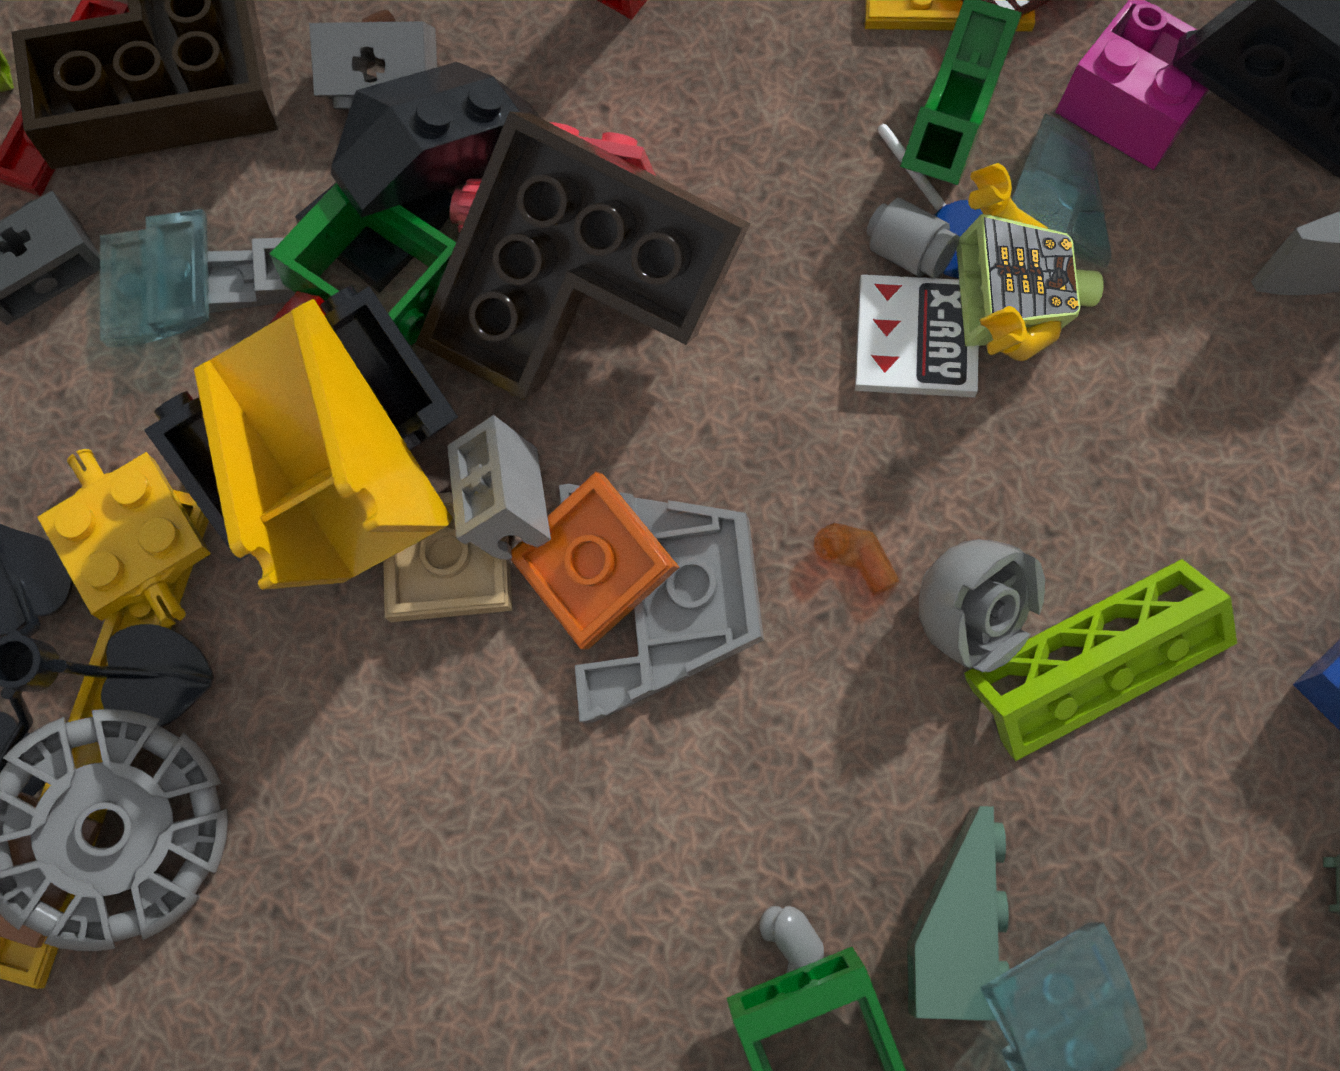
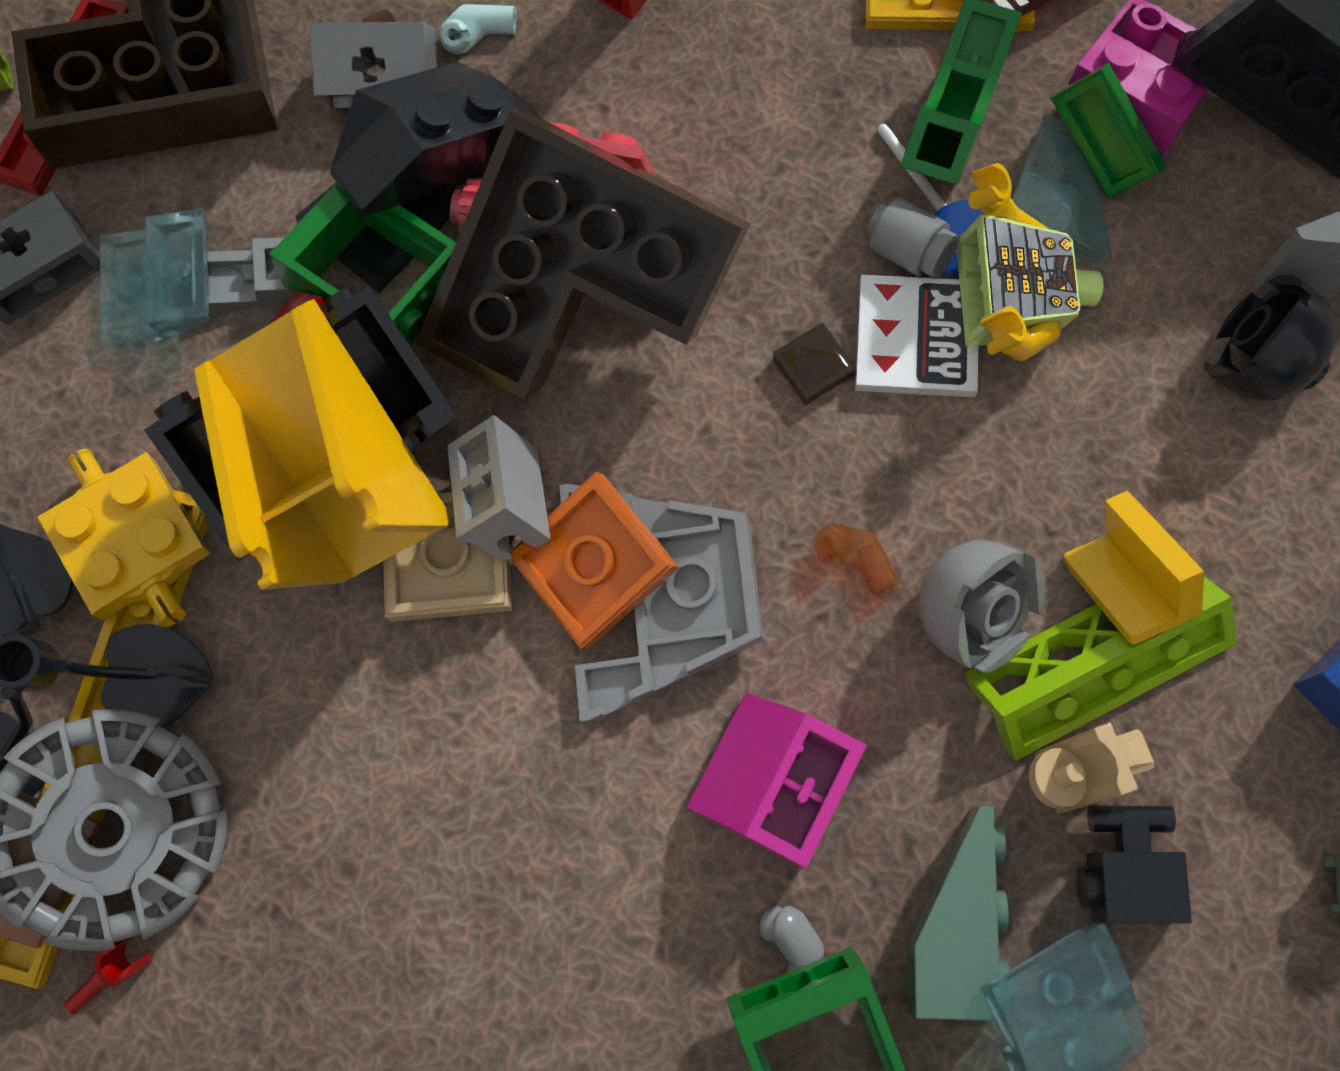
(110, 970): none -> red hand
(474, 22): none -> light aqua arm
(777, 778): none -> dark pink slope
(814, 363): none -> dark brown tile
(1088, 768): none -> tan hips
(1108, 131): none -> green tile
(1134, 881): none -> black brick
(1138, 572): none -> yellow panel
(1287, 337): none -> black cylinder

